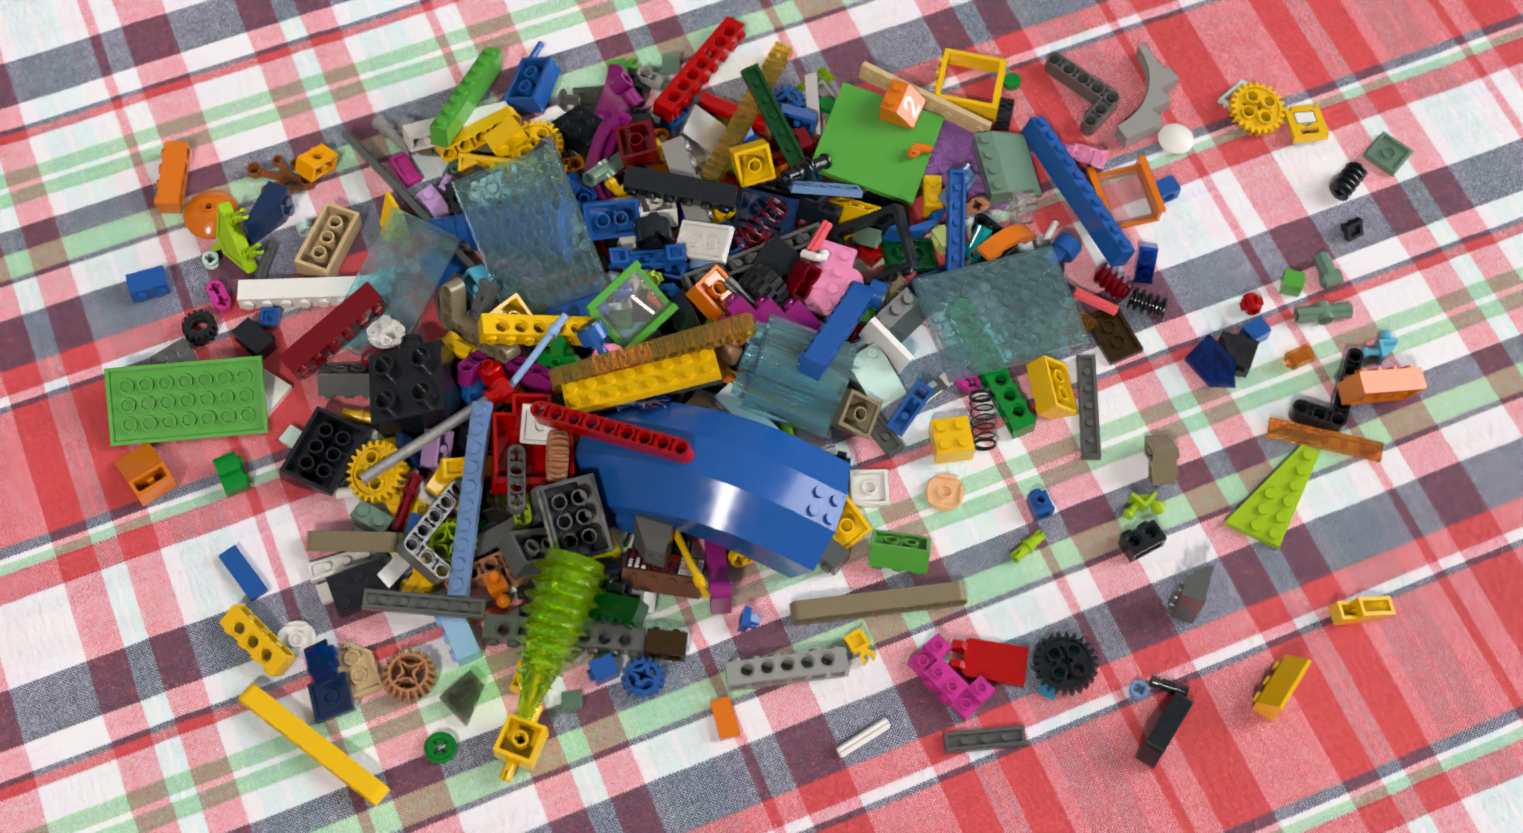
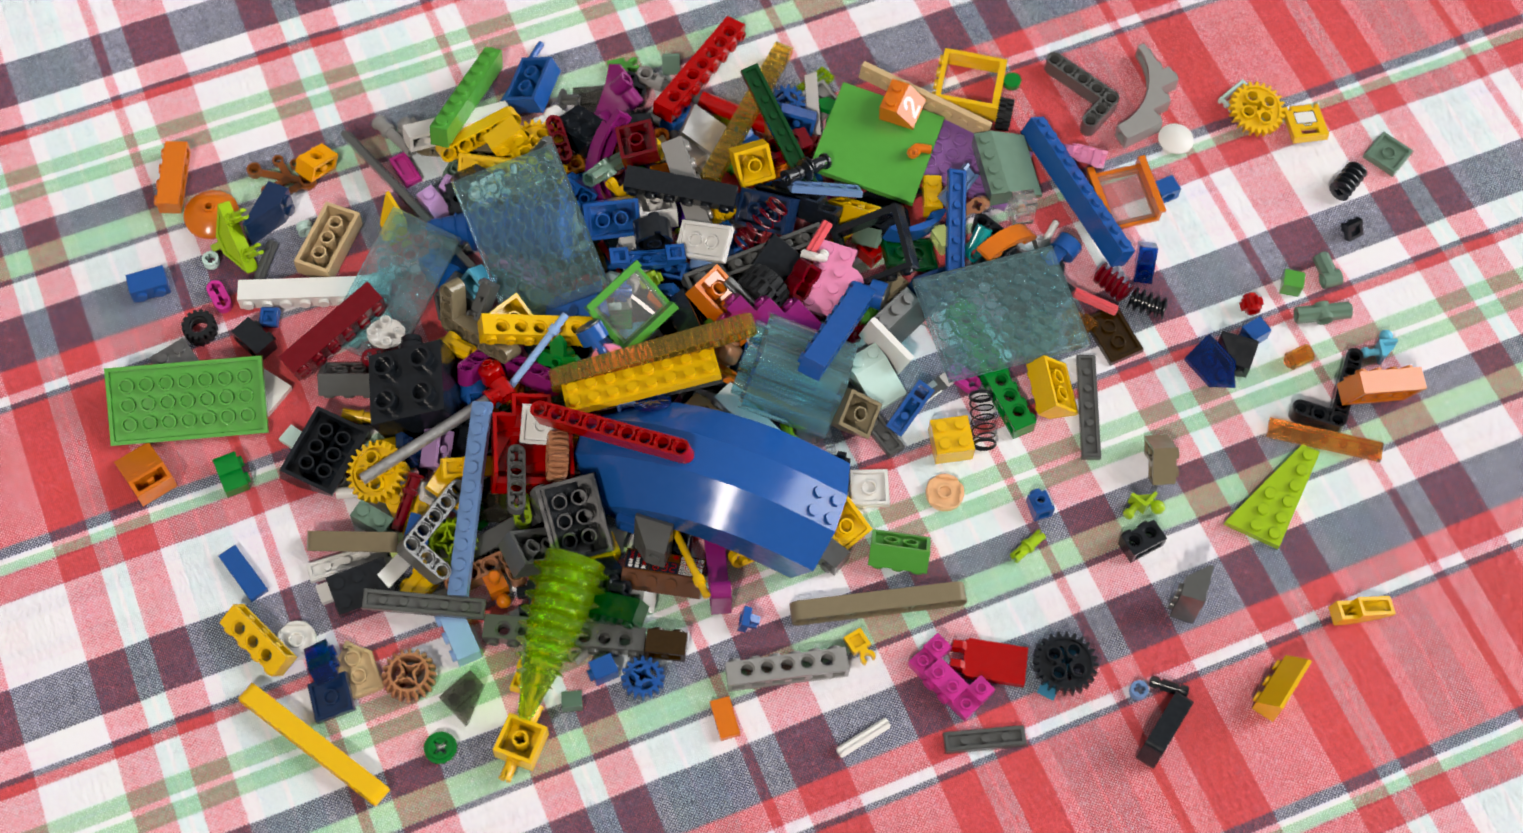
(561, 133): none -> dark red beam

